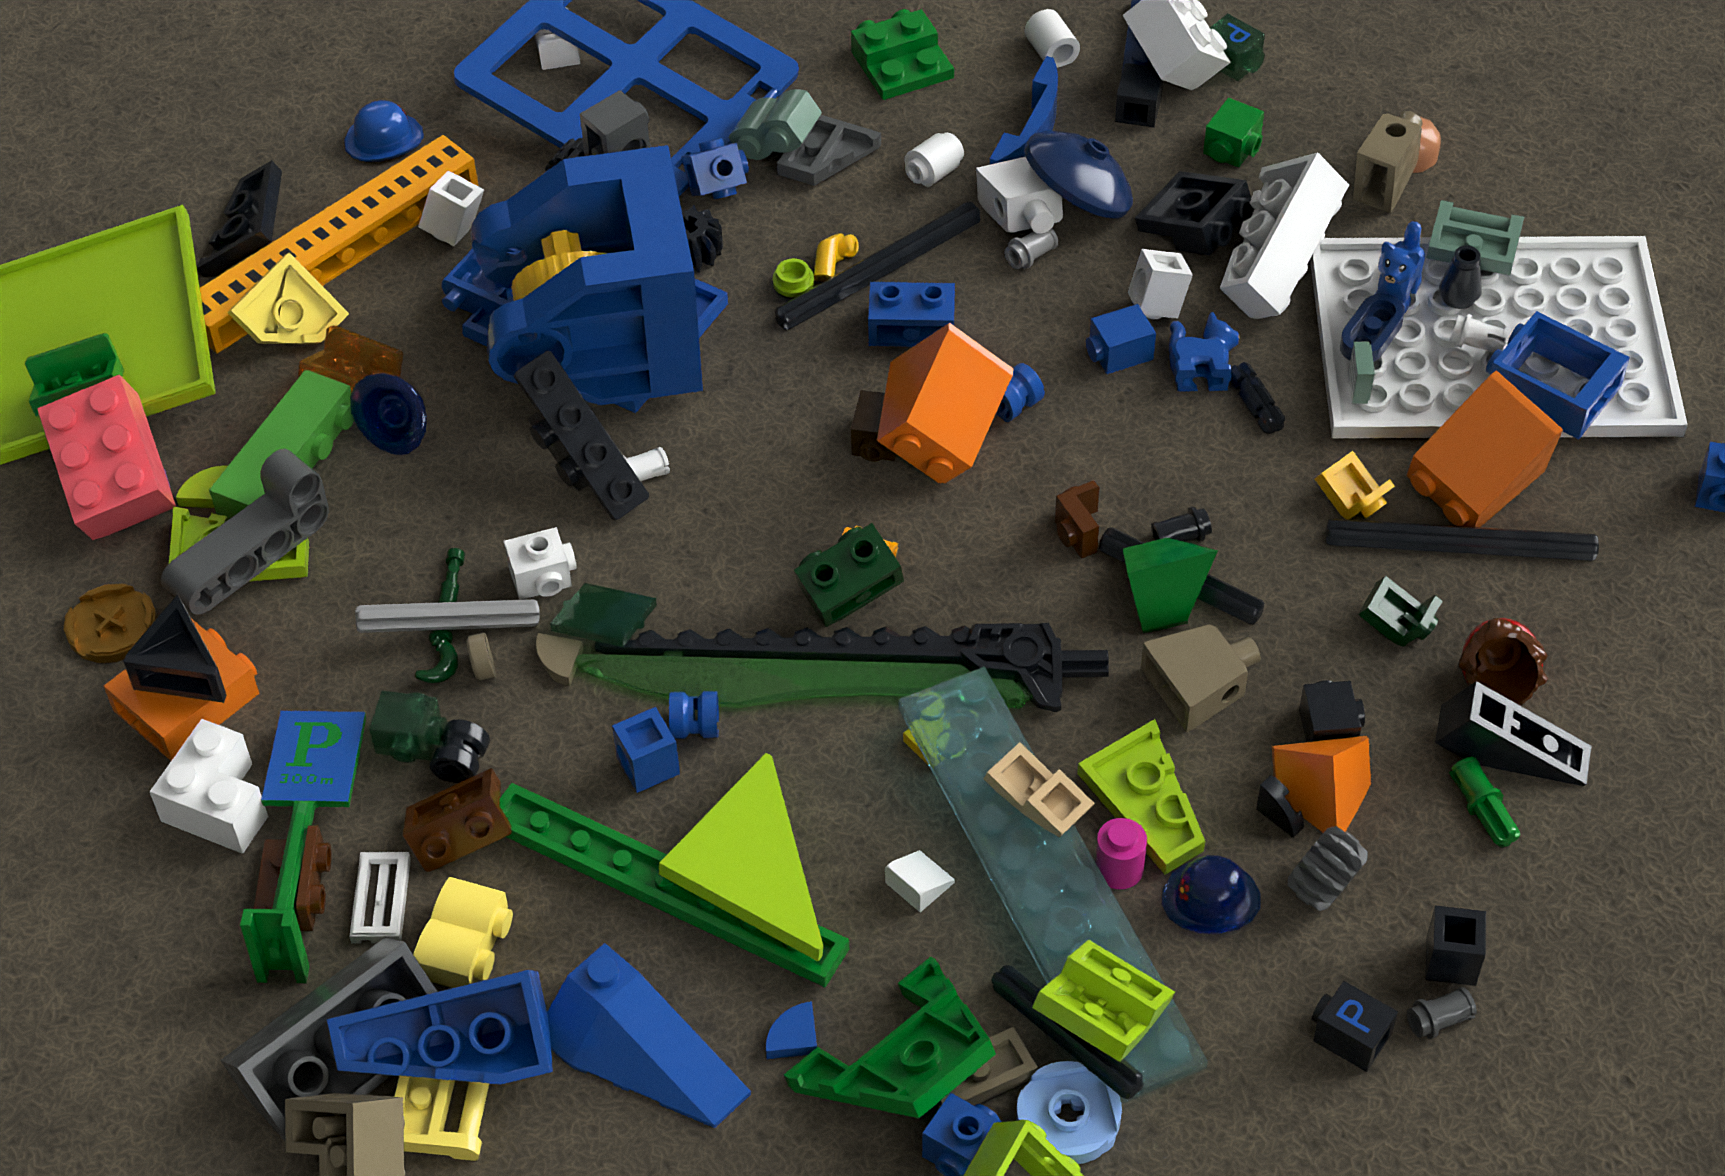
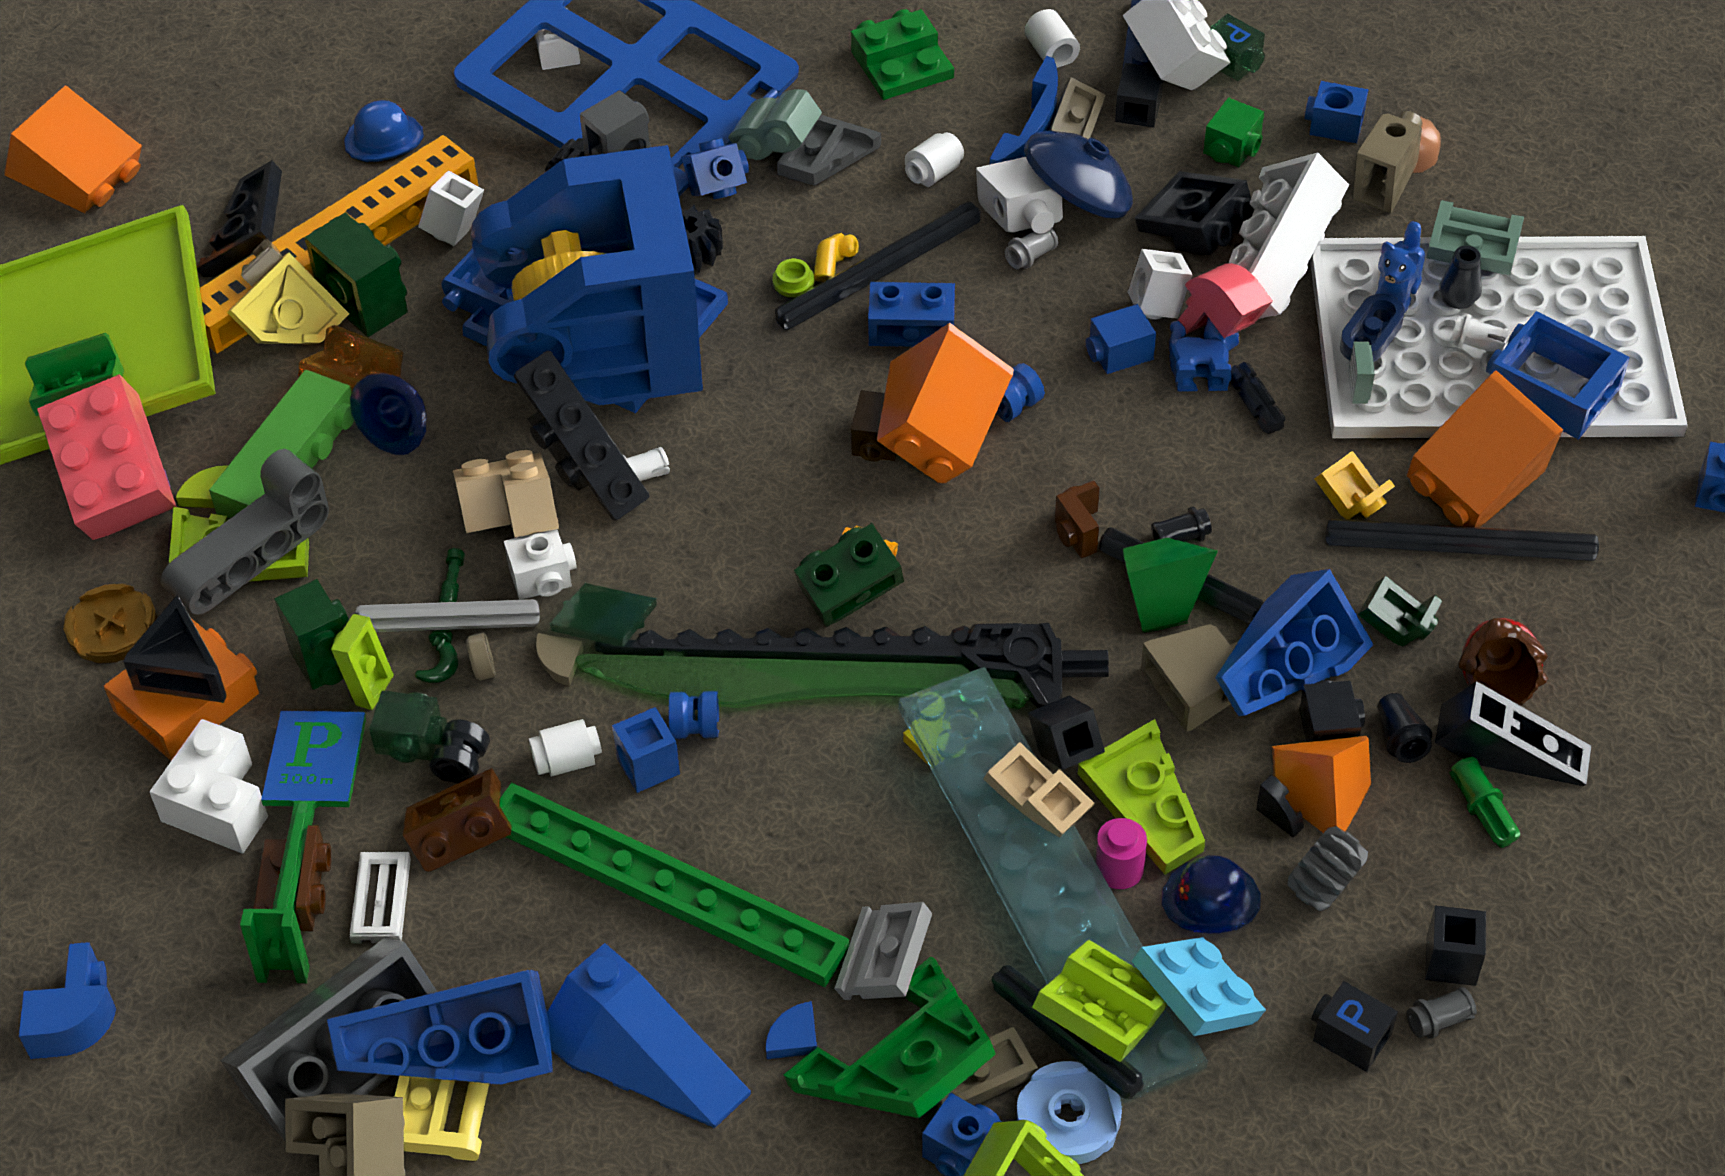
(69, 1017): none -> blue brick
(71, 152): none -> orange slope
(266, 258): none -> dark tan tile
(310, 629): none -> dark green brick
(358, 273): none -> dark green brick
(362, 661): none -> lime plate
(462, 933): light yellow brick -> none
(507, 493): none -> tan brick
(565, 748): none -> white brick
(749, 861): lime tile -> none
(884, 951): none -> light grey plate
(917, 879): white slope -> none
(1066, 732): none -> black brick
(1077, 109): none -> dark tan plate
(1198, 985): none -> medium azure plate
(1228, 297): none -> coral brick
(1294, 640): none -> blue wedge
(1337, 111): none -> blue brick
(1403, 729): none -> black cone

